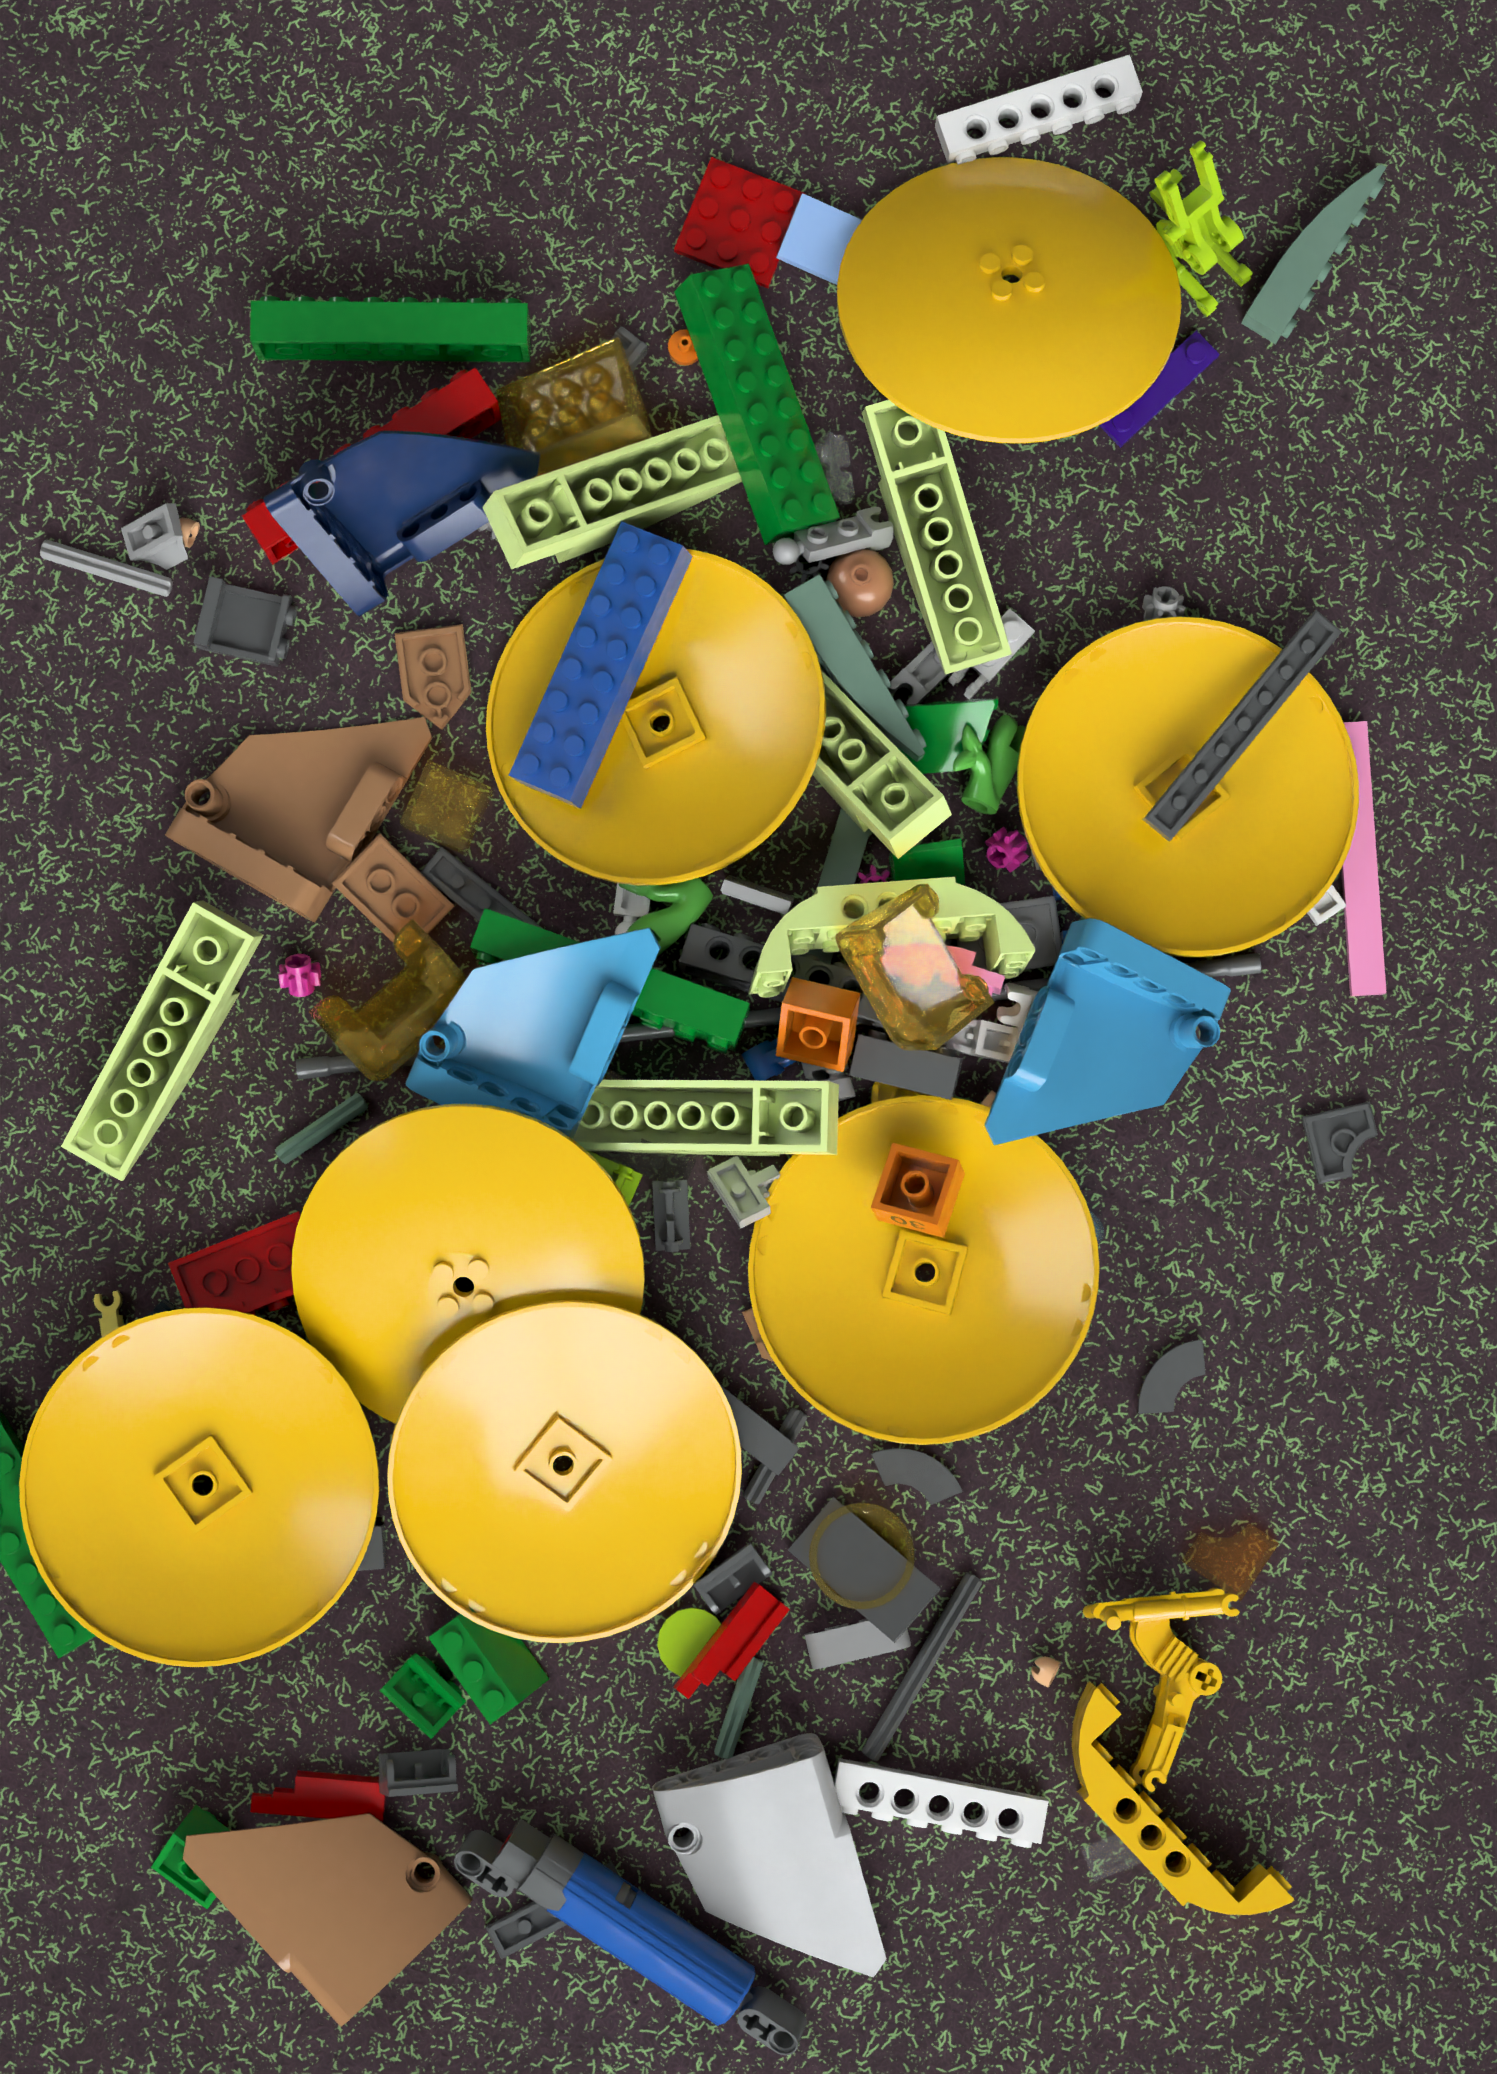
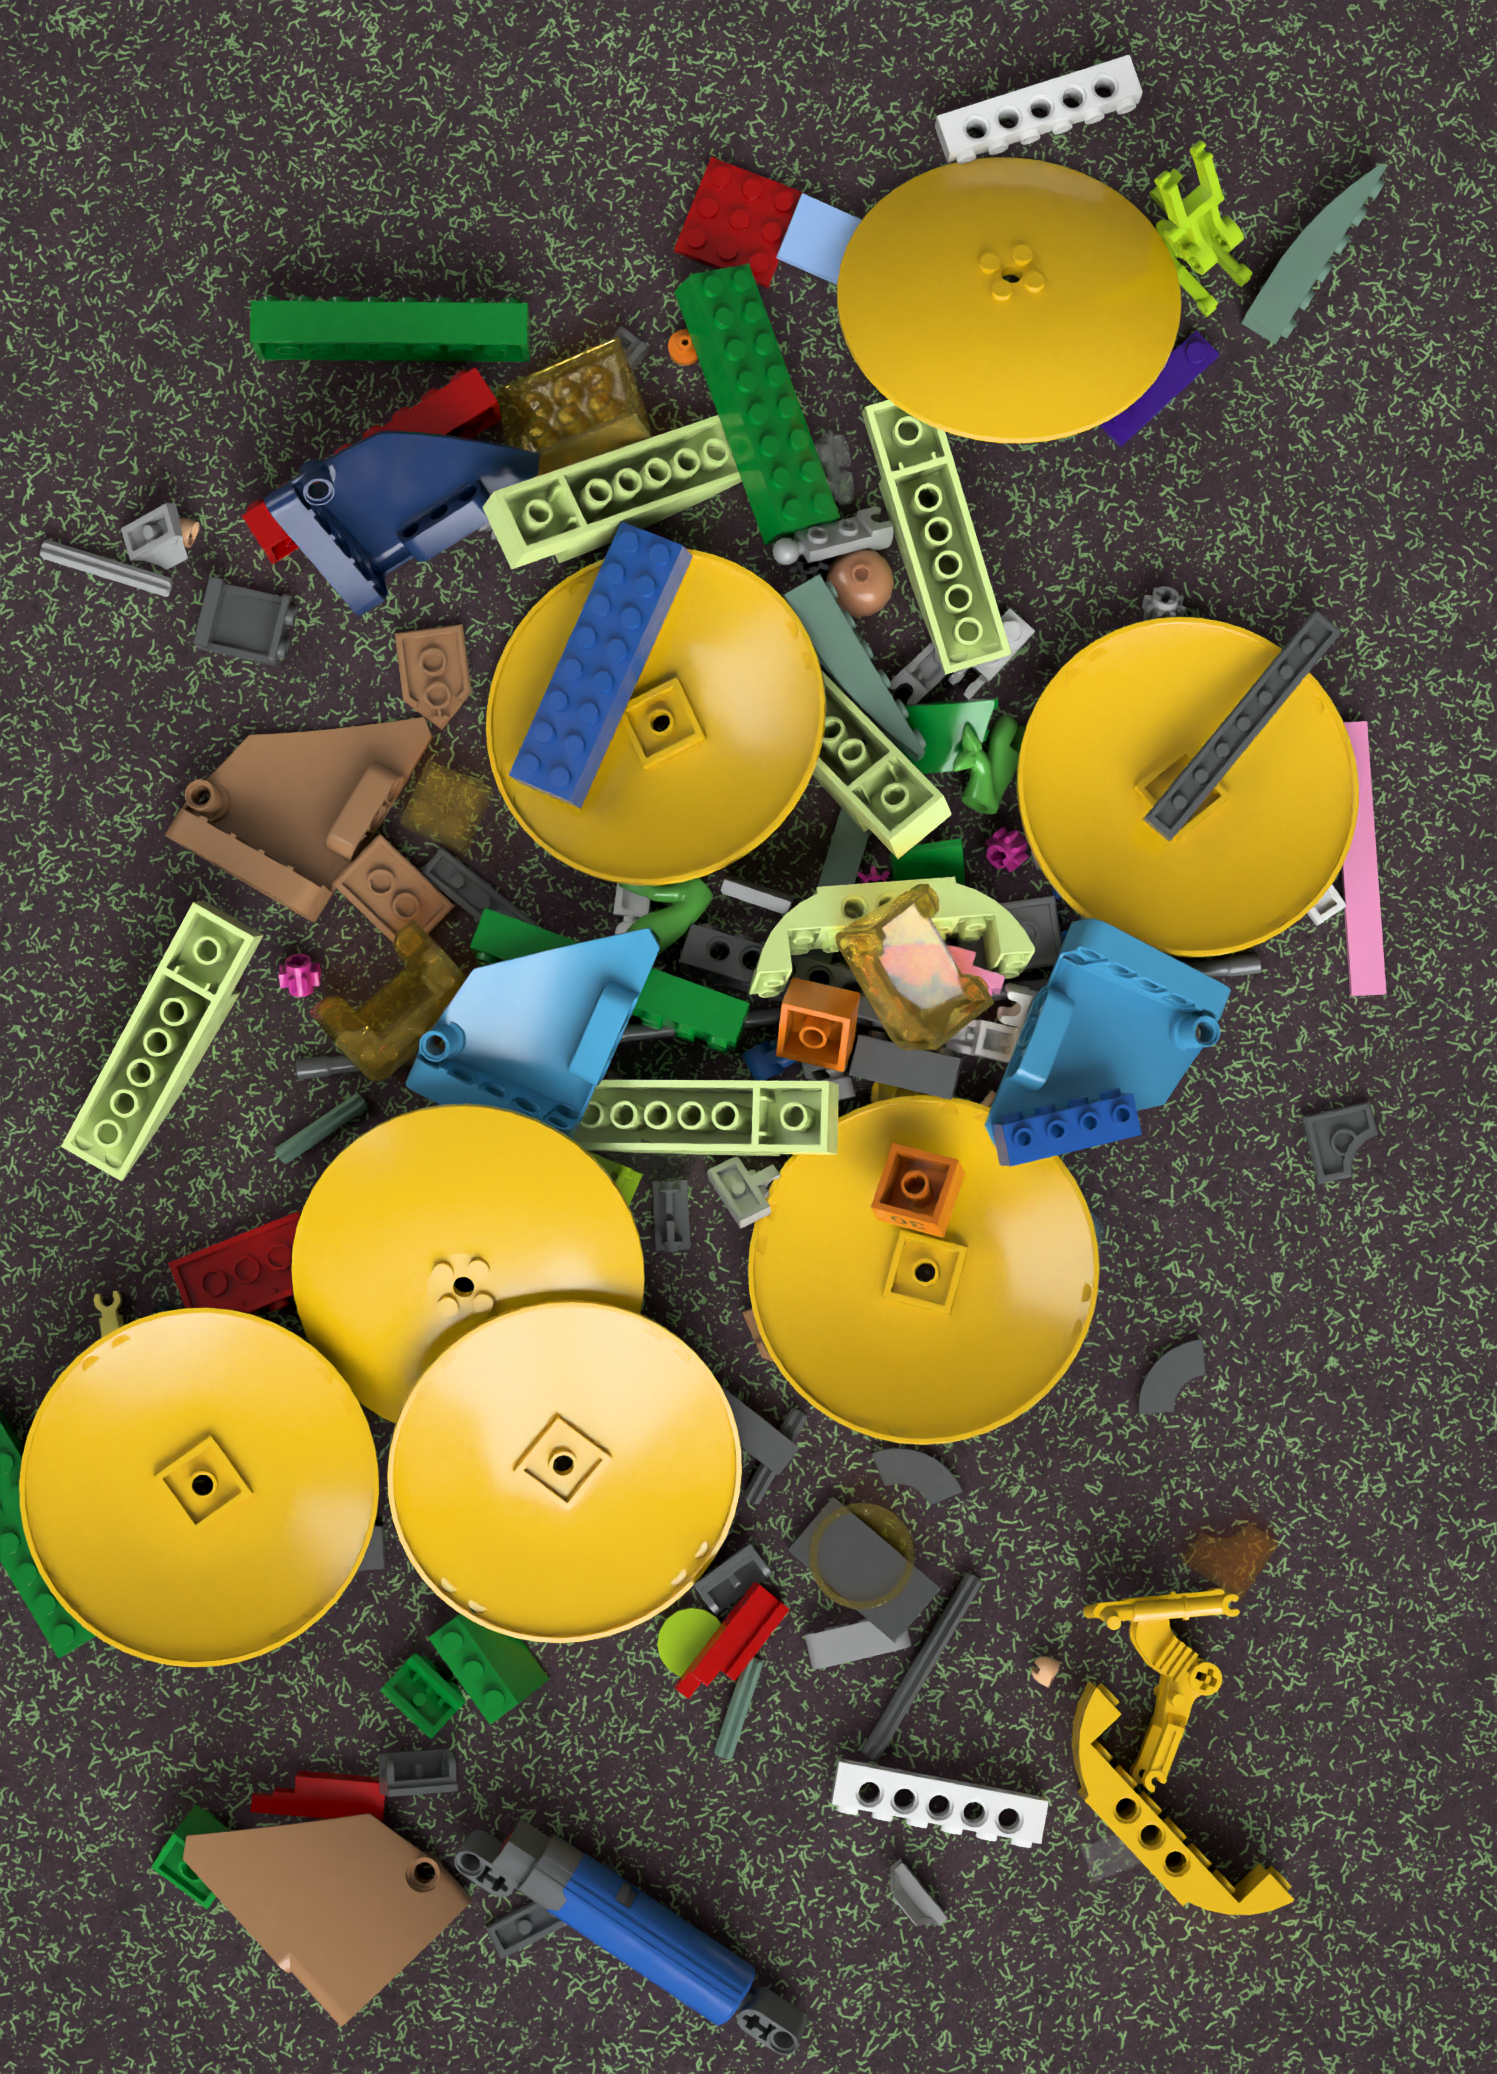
(775, 1851): panel -> none
(914, 1897): none -> light grey slope
(1066, 1128): none -> blue brick

